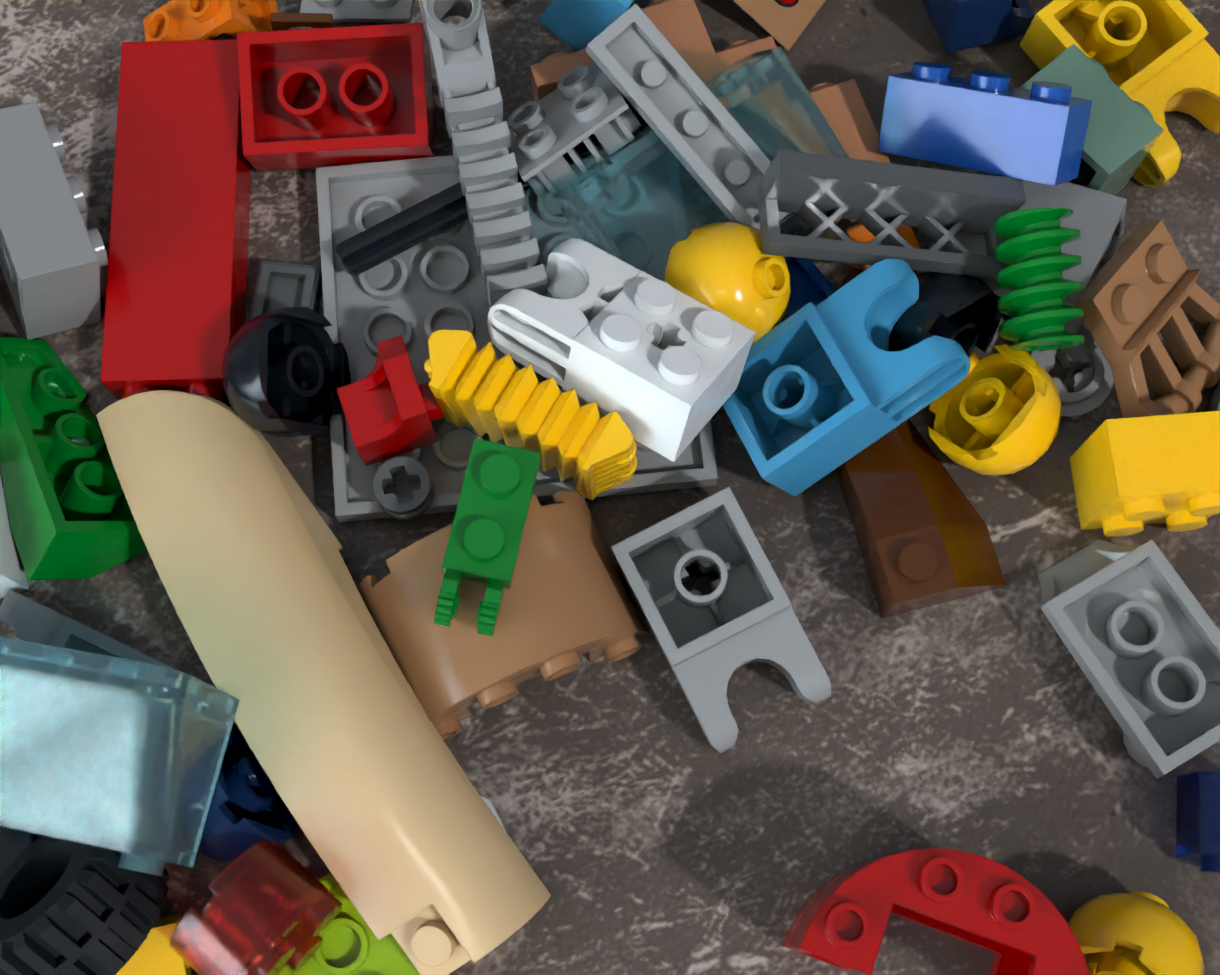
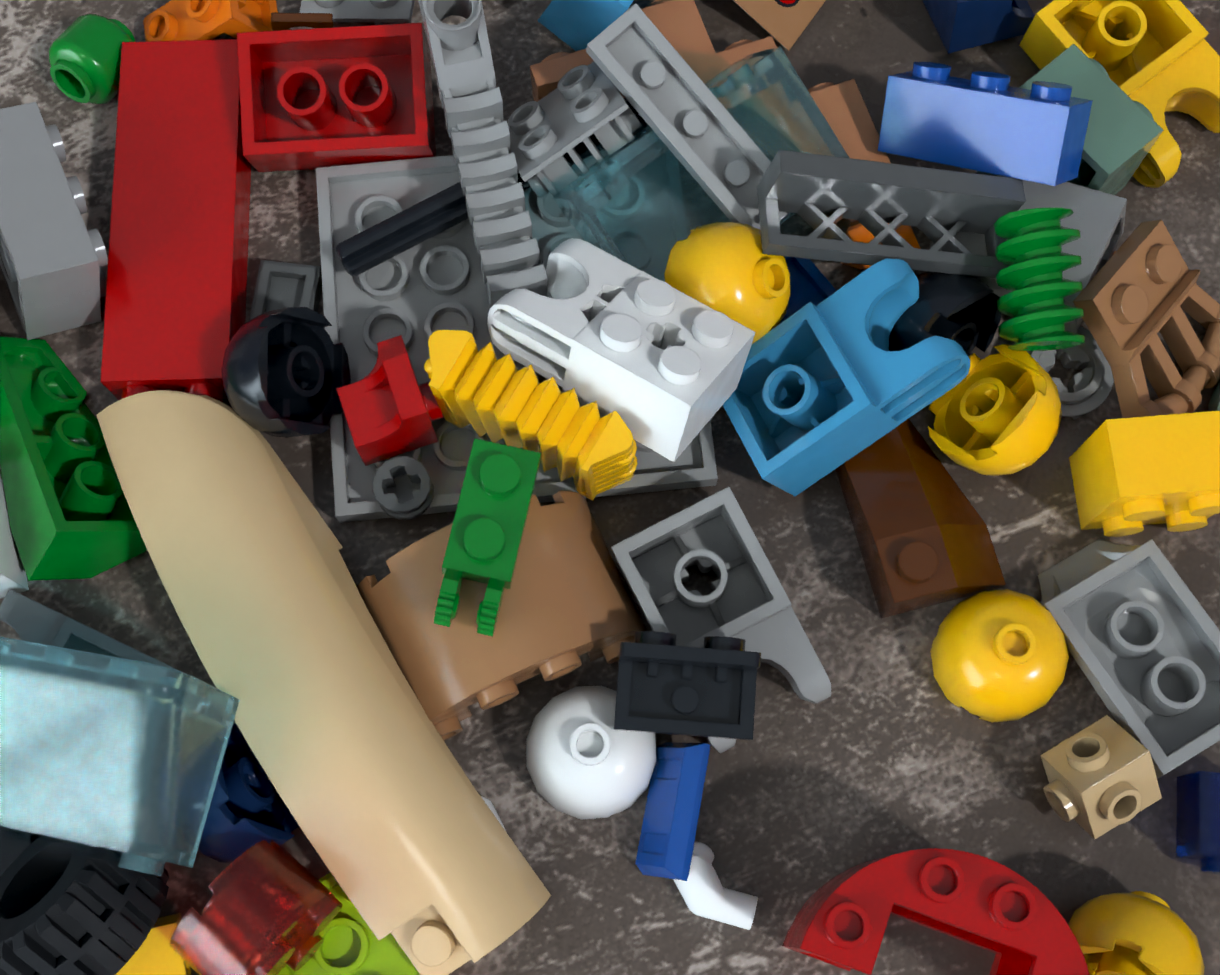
(88, 58): none -> green head
(582, 760): none -> white cylinder
(672, 810): none -> blue tile
(686, 688): none -> black bracket
(708, 897): none -> white arm
(999, 655): none -> yellow cylinder
(1100, 777): none -> tan brick

